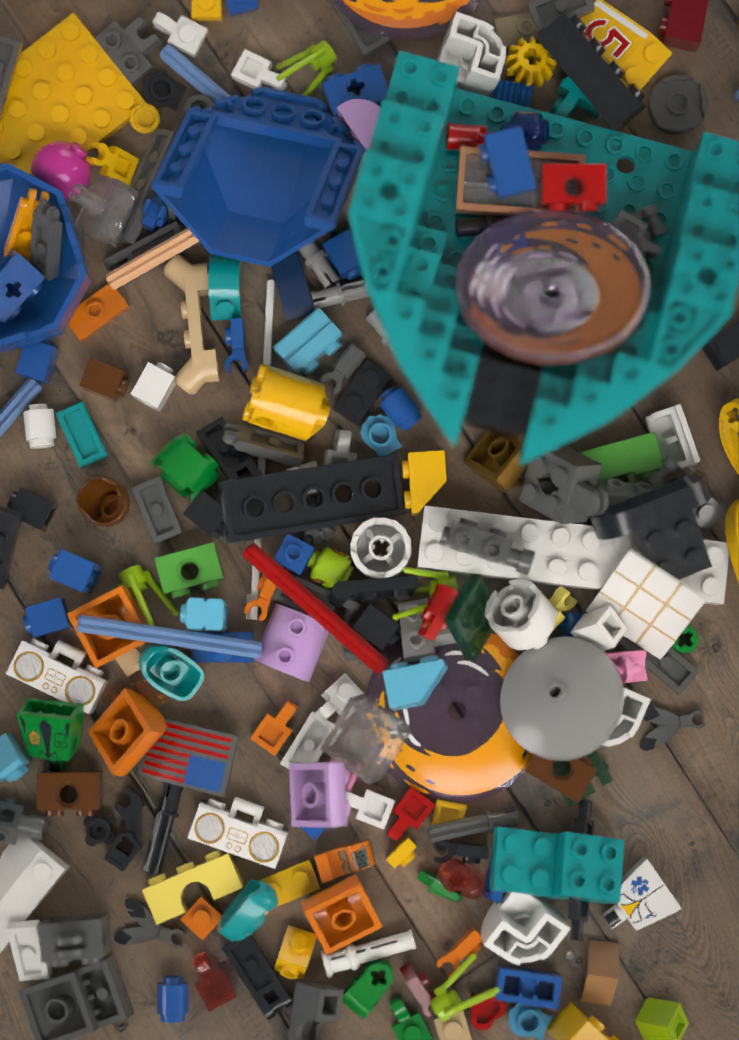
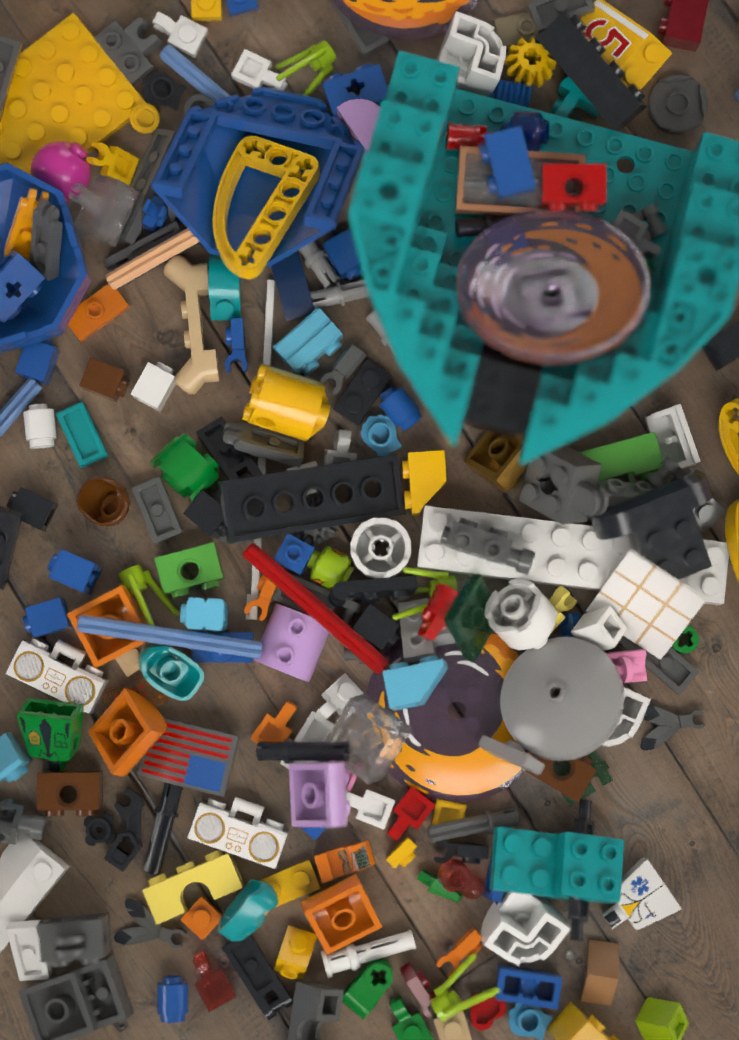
(290, 176): none -> yellow beam
(291, 751): none -> black pin
(511, 753): none -> light grey plate

